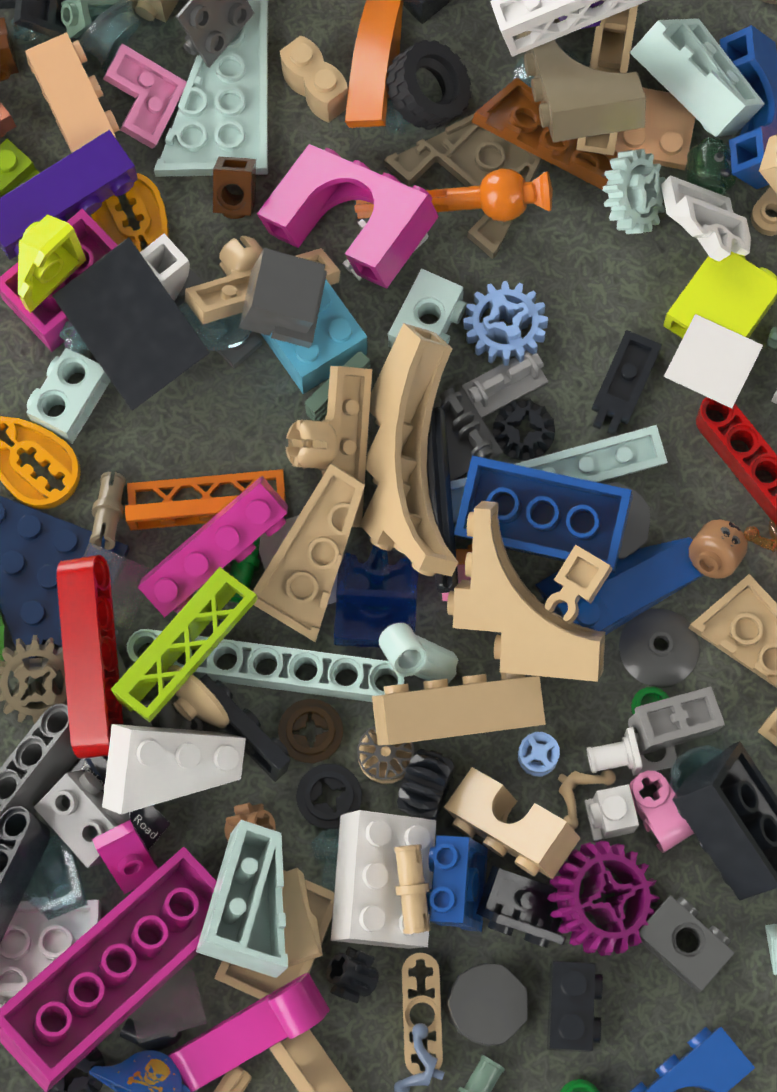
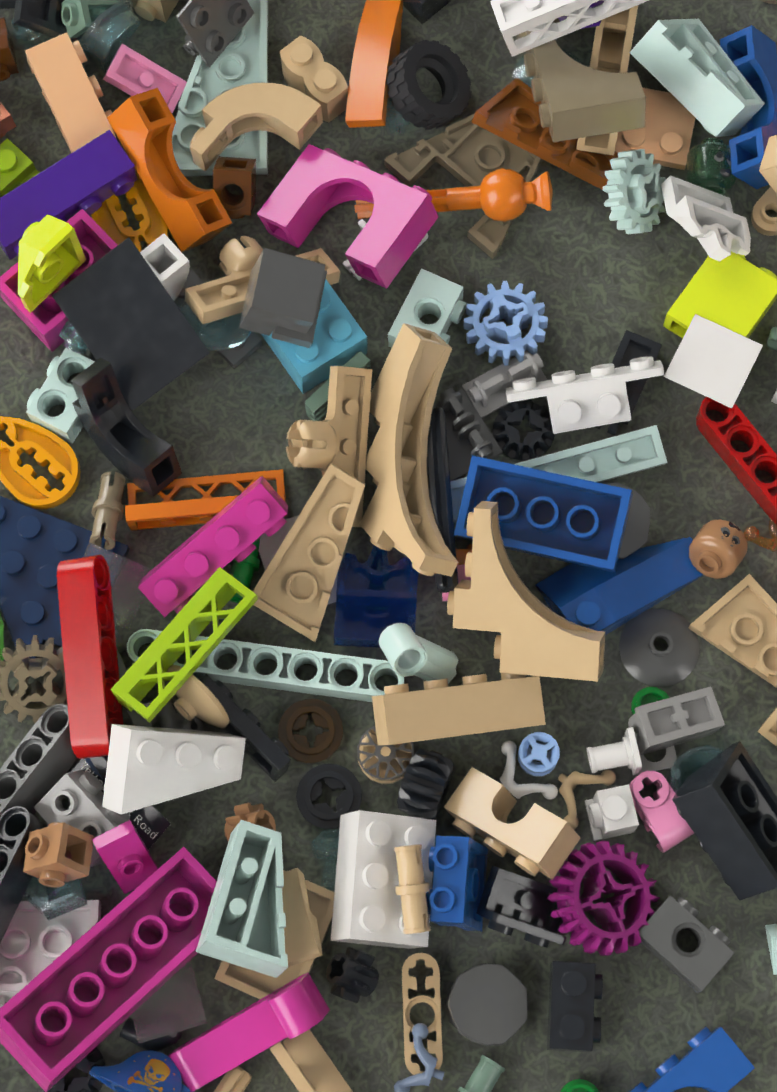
(58, 854): none -> medium nougat brick
(118, 432): none -> black arch
(146, 132): none -> orange arch
(254, 108): none -> tan arch
(507, 779): none -> white piece
(581, 578): tan plate -> none
(586, 398): none -> white bracket

